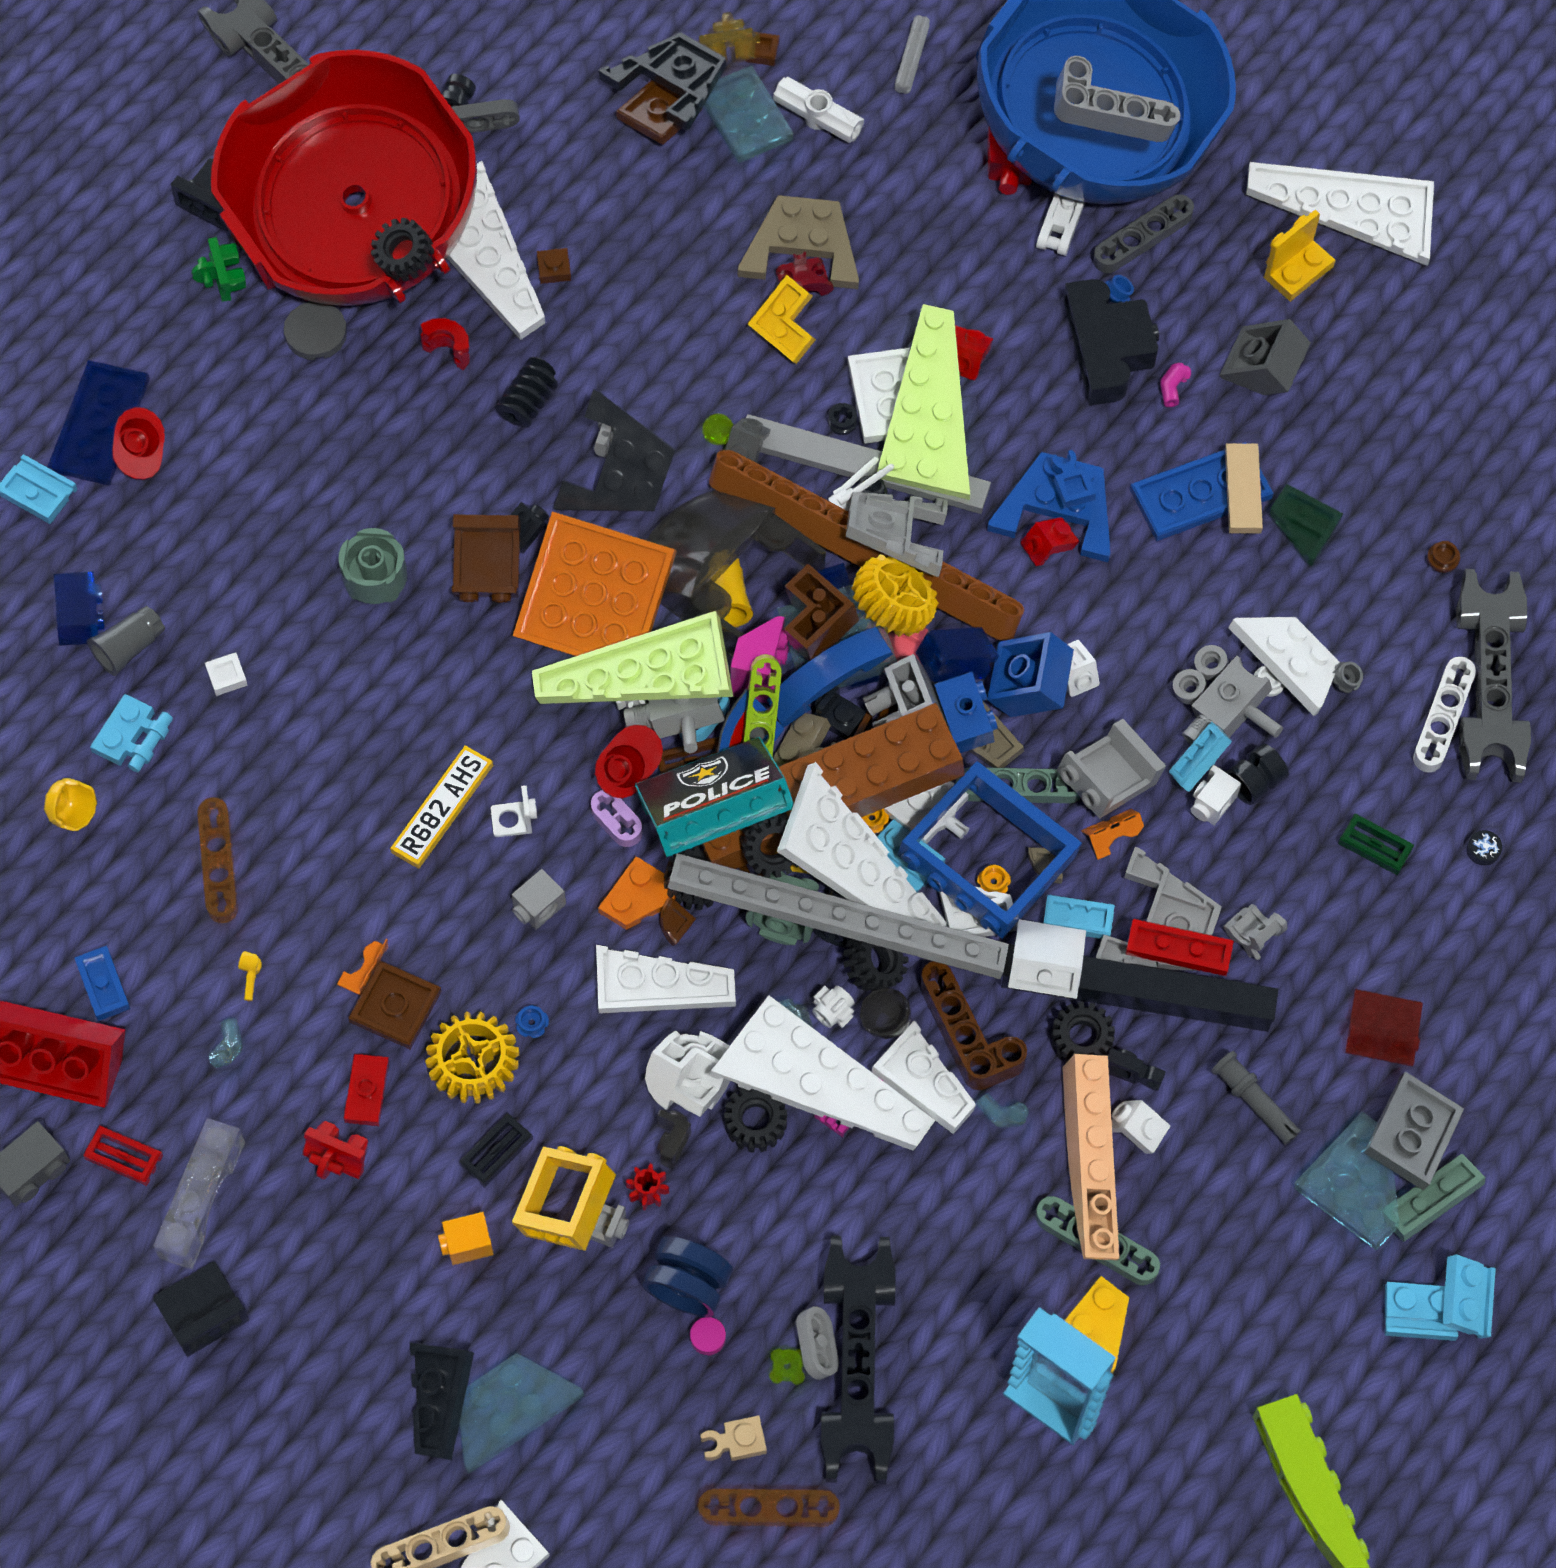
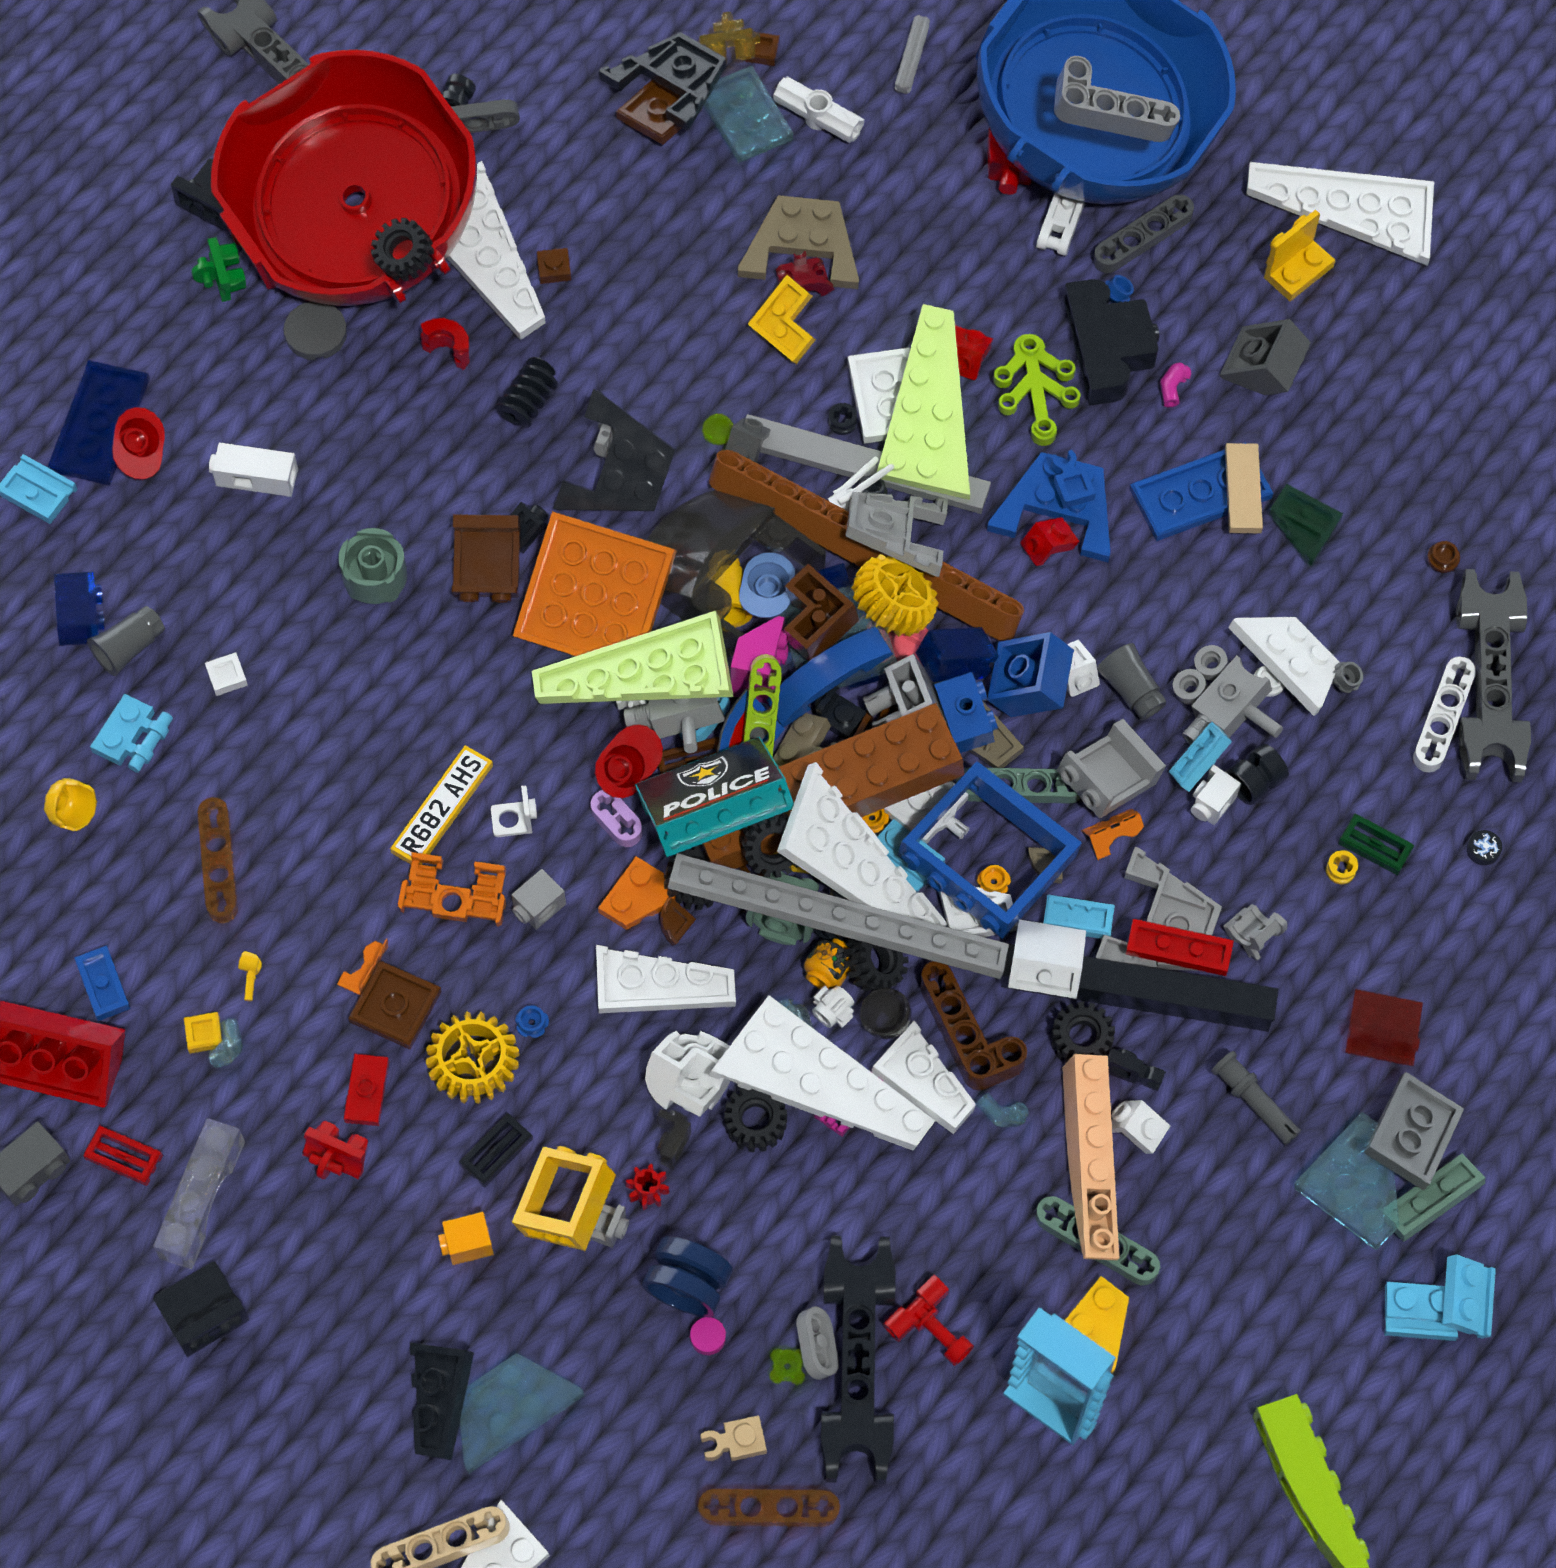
(203, 1032): none -> yellow tile
(254, 469): none -> white brick
(423, 895): none -> orange piece
(764, 584): none -> medium blue piece
(826, 964): none -> light orange head
(922, 1315): none -> red bar
(1036, 383): none -> lime plant
(1132, 681): none -> dark grey plant
(1352, 866): none -> yellow bush

